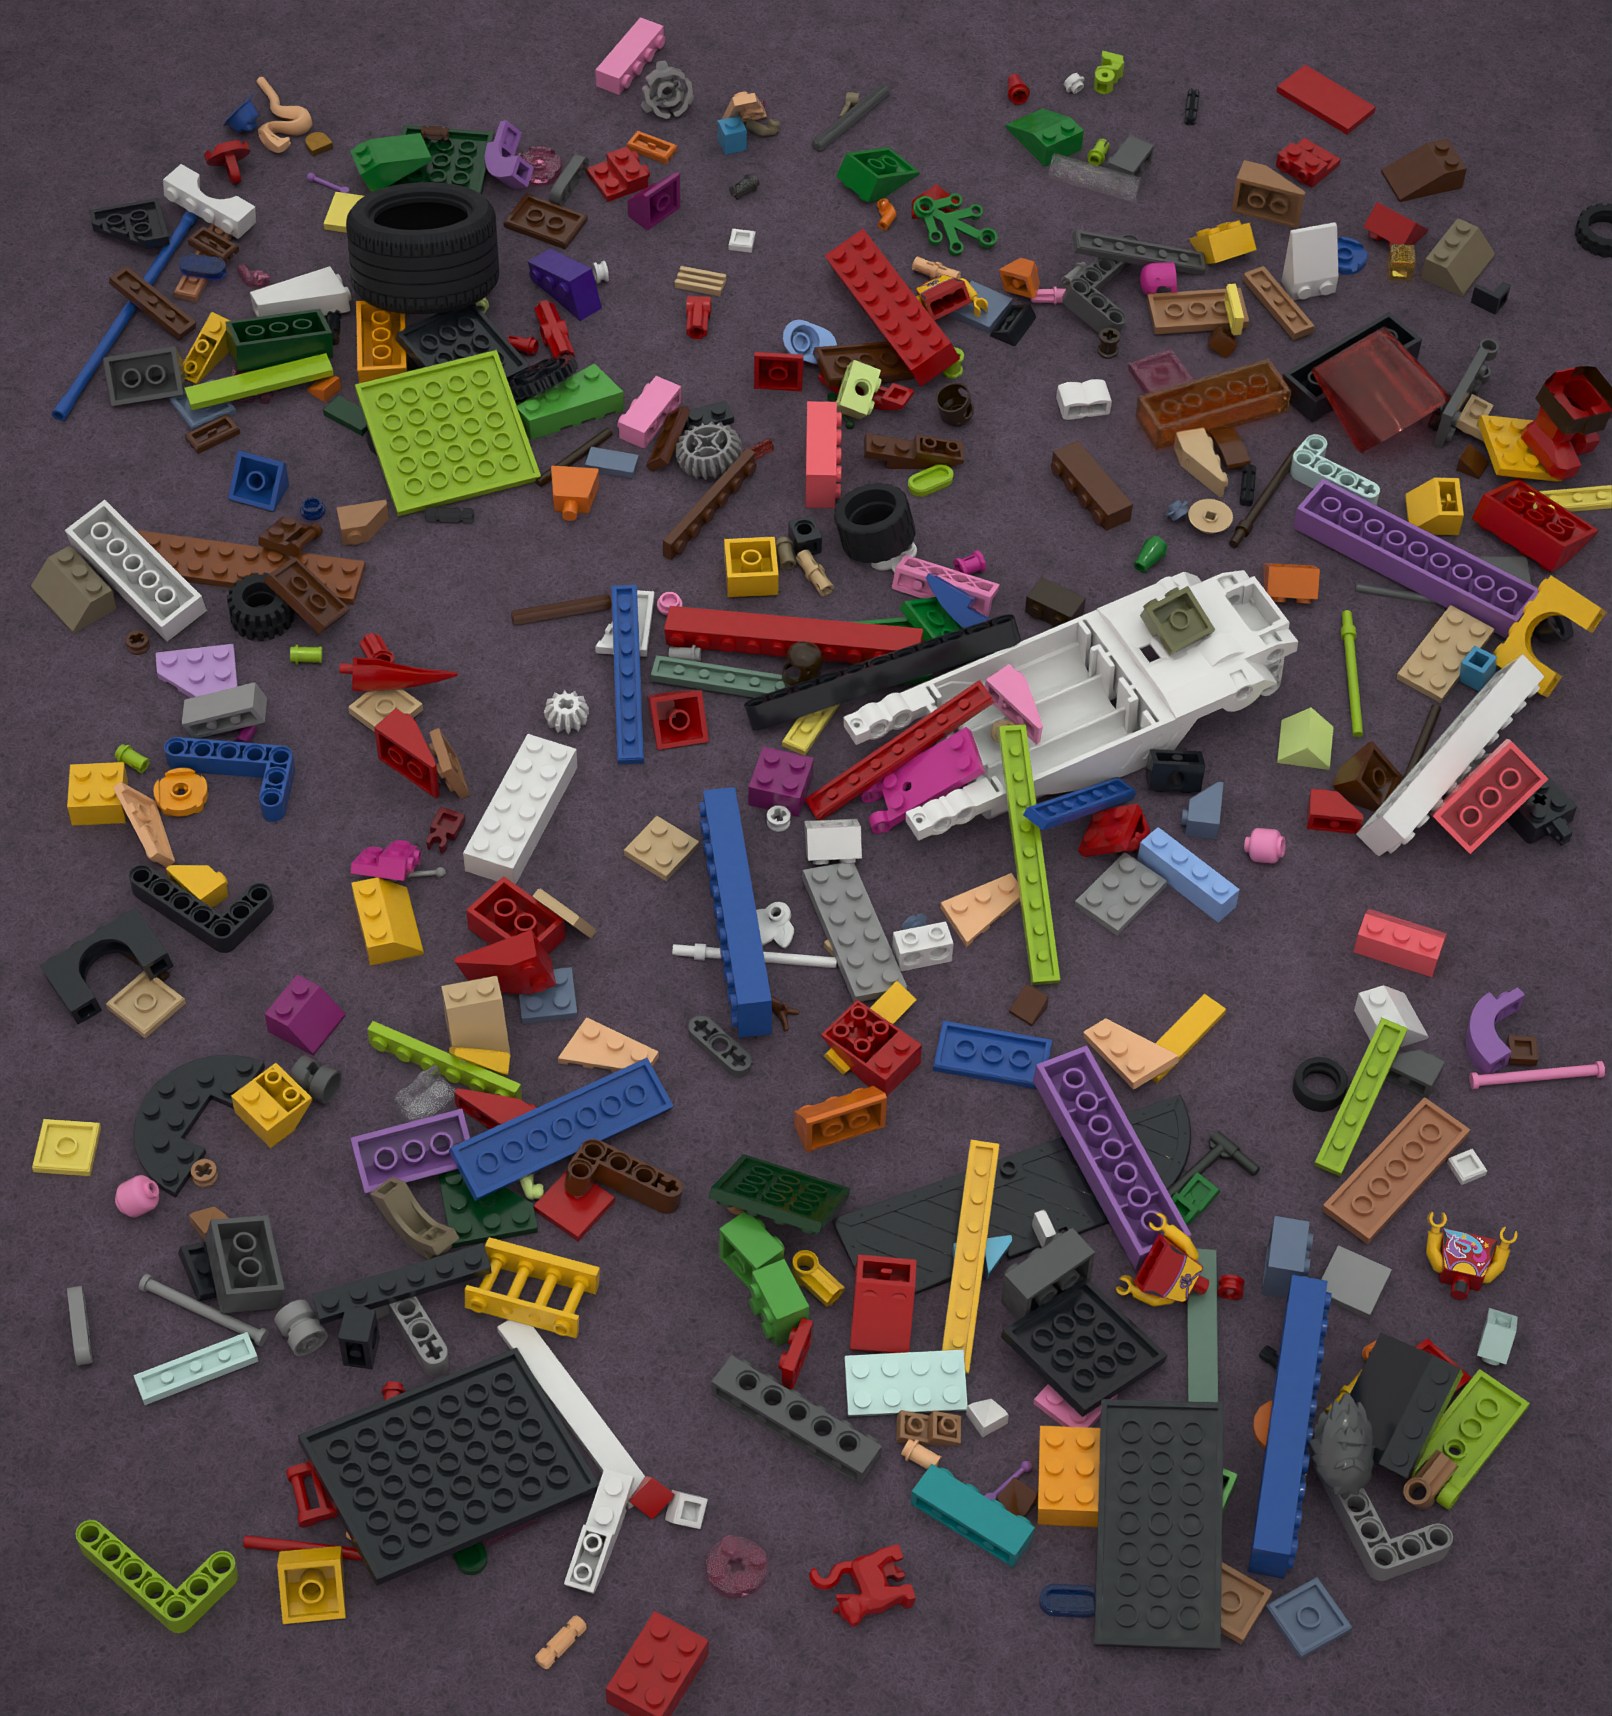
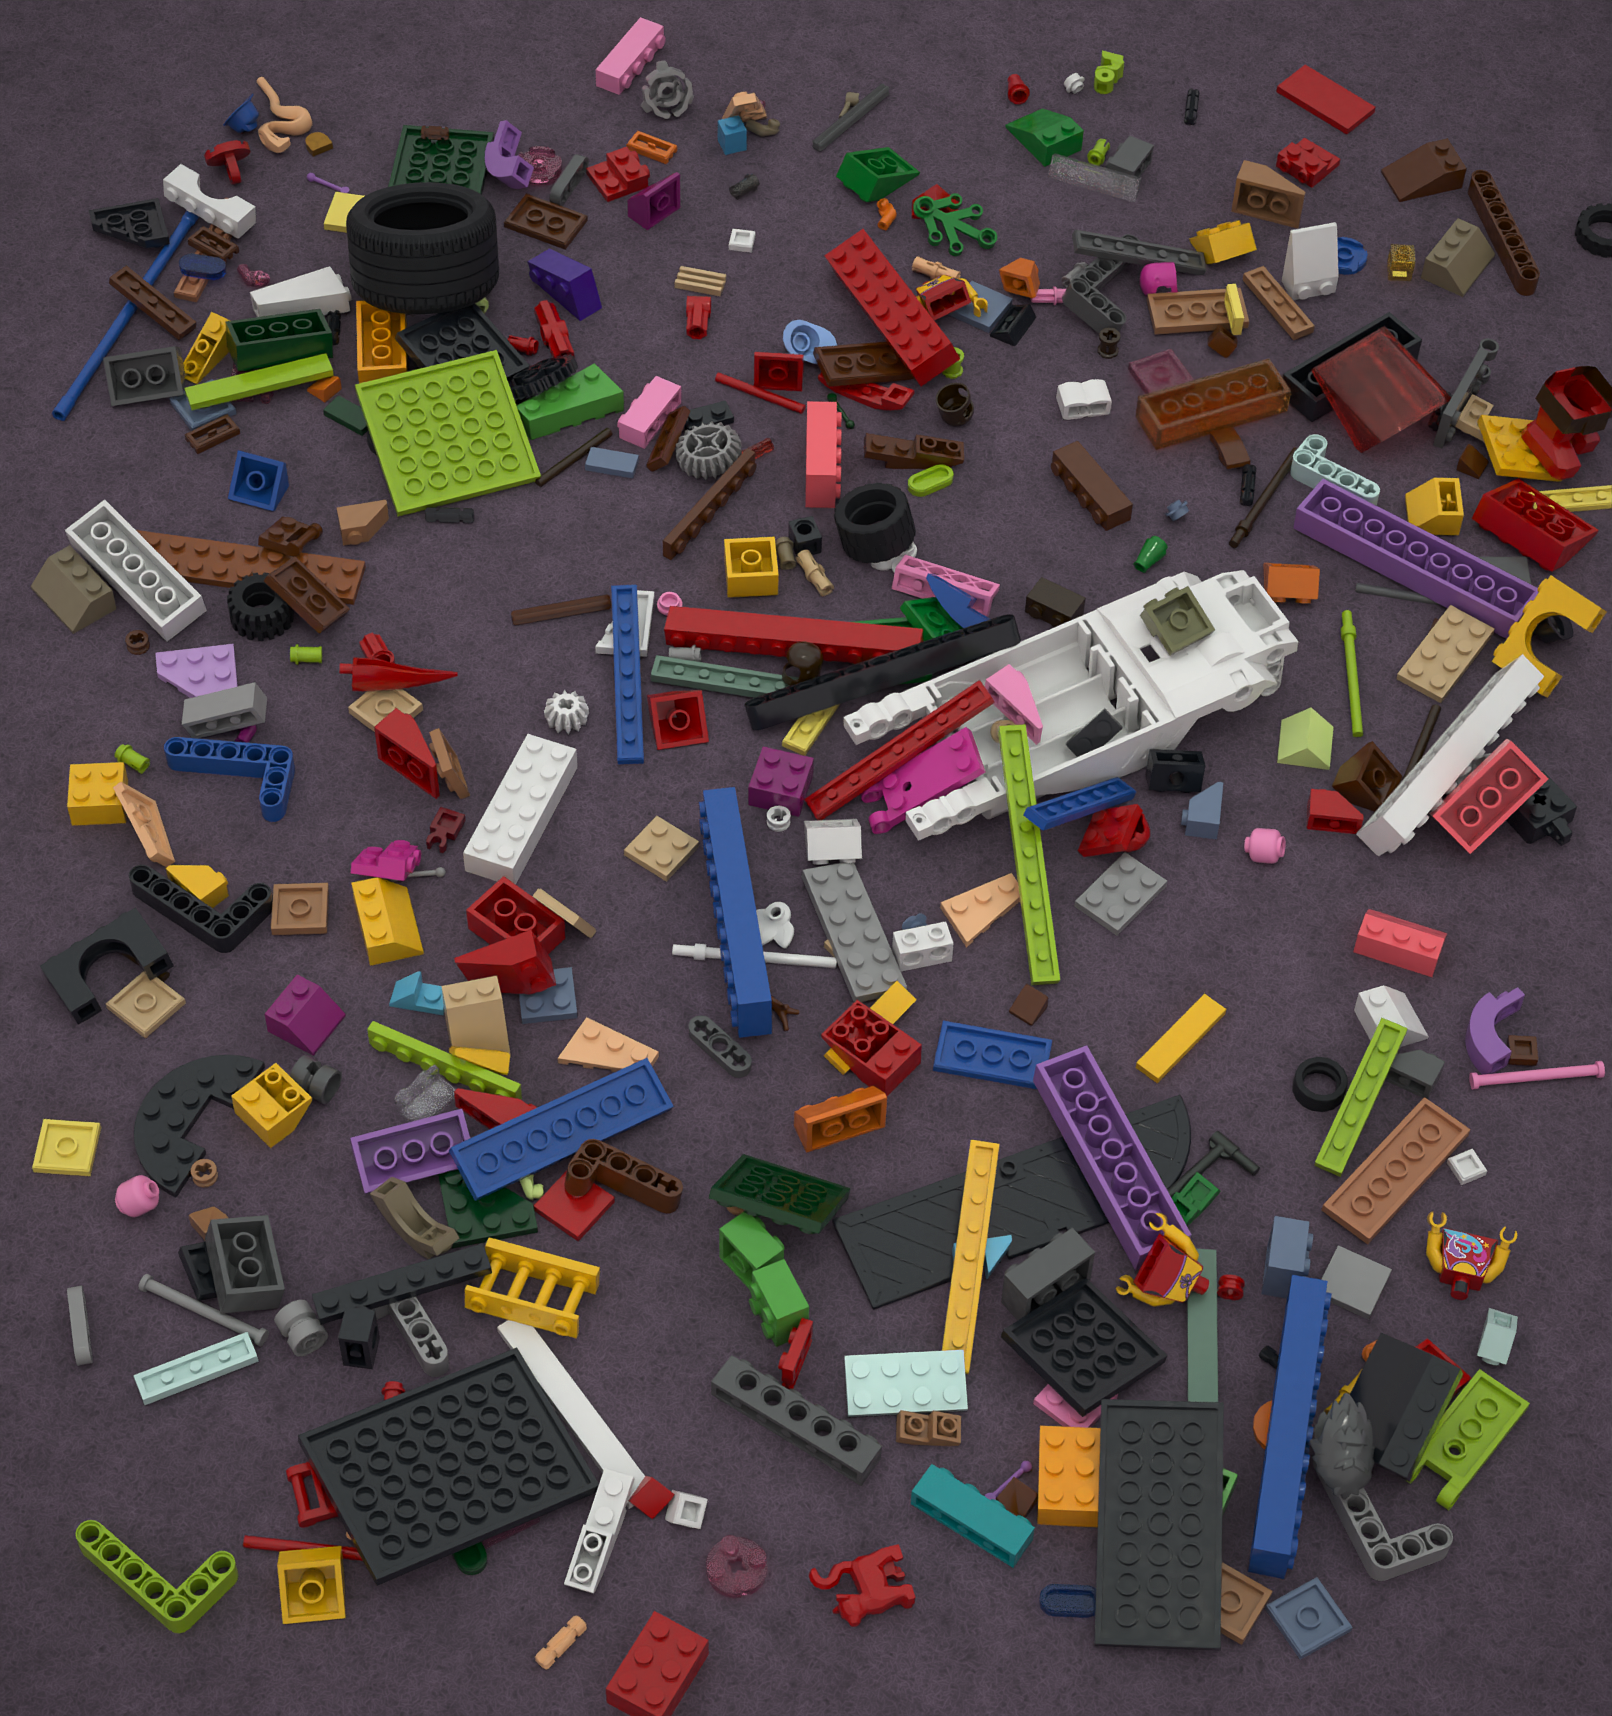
(185, 804): light orange plate -> none
(300, 908): none -> medium nougat plate
(312, 508): clear blue plate -> none
(390, 159): green slope -> none
(418, 996): none -> medium azure slope
(574, 490): orange torso -> none
(600, 272): white bush -> none
(760, 393): none -> red bar
(817, 1279): yellow piece -> none
(848, 400): yellowish green brick -> none
(882, 1304): red slope -> none
(920, 1454): light nougat pin -> none
(970, 564): dark pink bush -> none
(987, 1416): white slope -> none
(1043, 1228): white tile -> none
(1094, 734): none -> black plate
(1128, 1053): light nougat wing -> none
(1188, 874): light blue brick -> none
(1197, 456): tan slope -> none
(1210, 516): tan piece -> none
(1393, 226): red slope -> none
(1432, 1477): medium nougat piece -> none
(1477, 668): dark azure brick -> none
(1491, 300): black panel -> none
(1503, 233): none -> reddish brown beam

